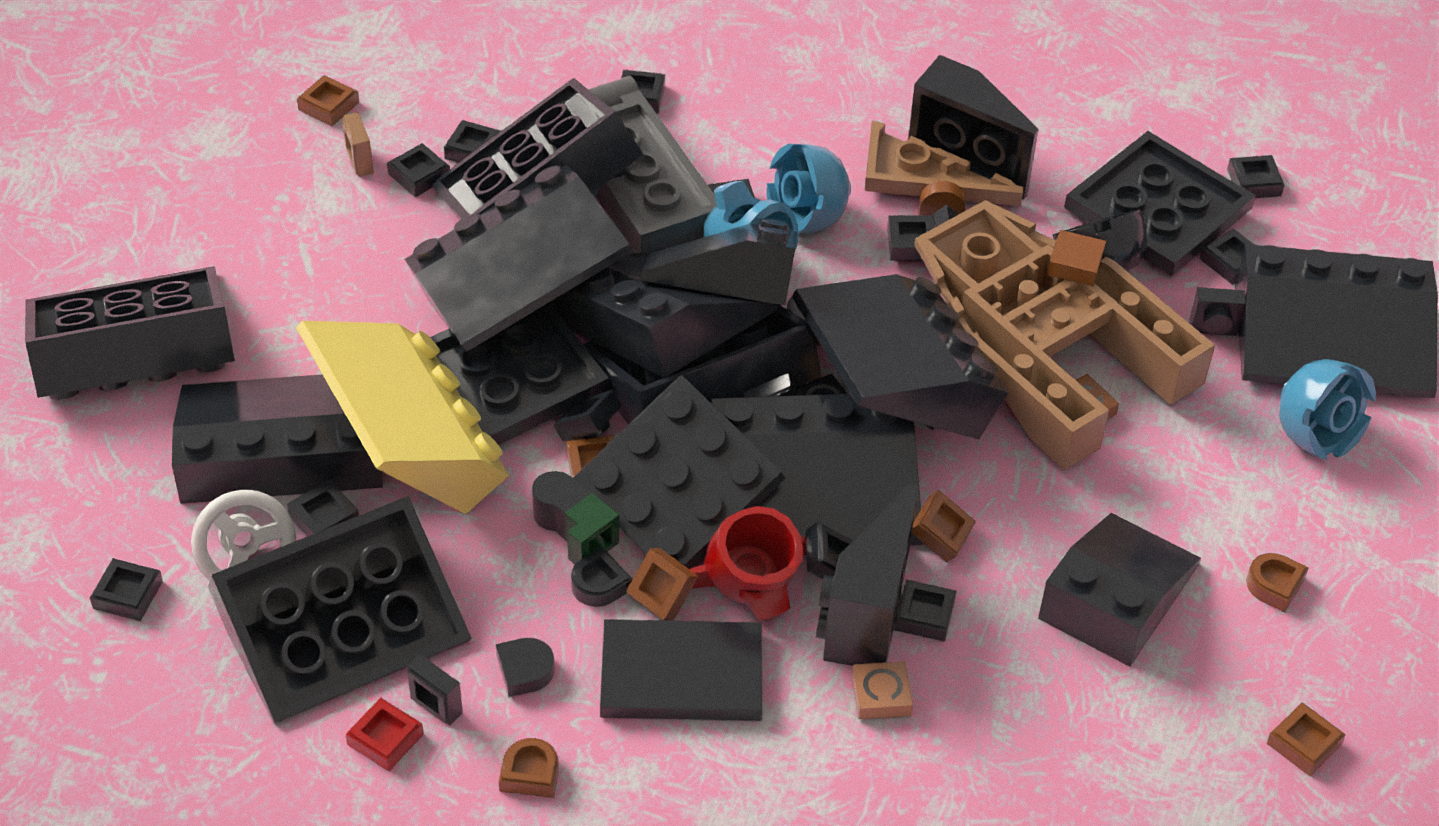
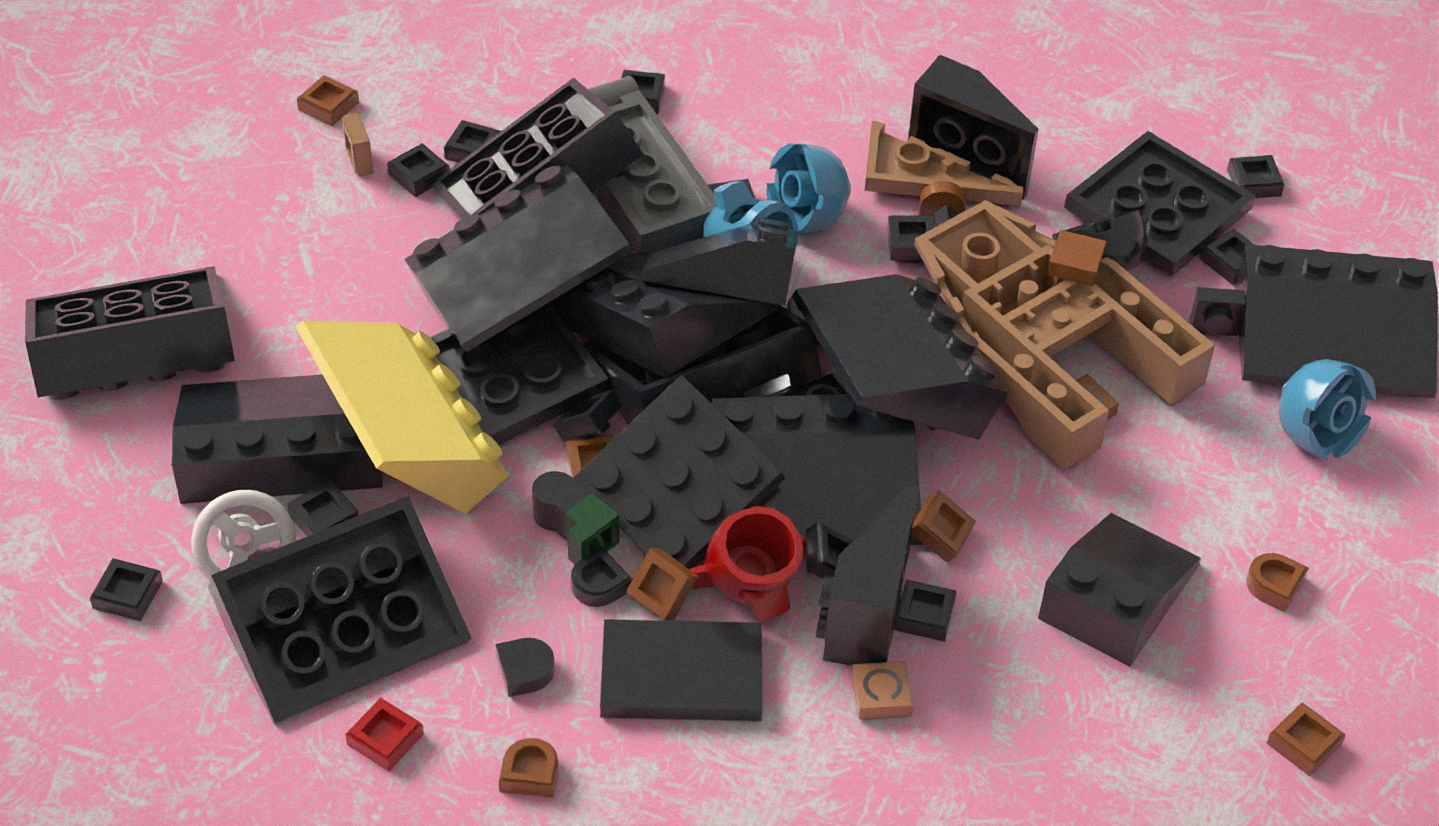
(434, 690): black tile -> none

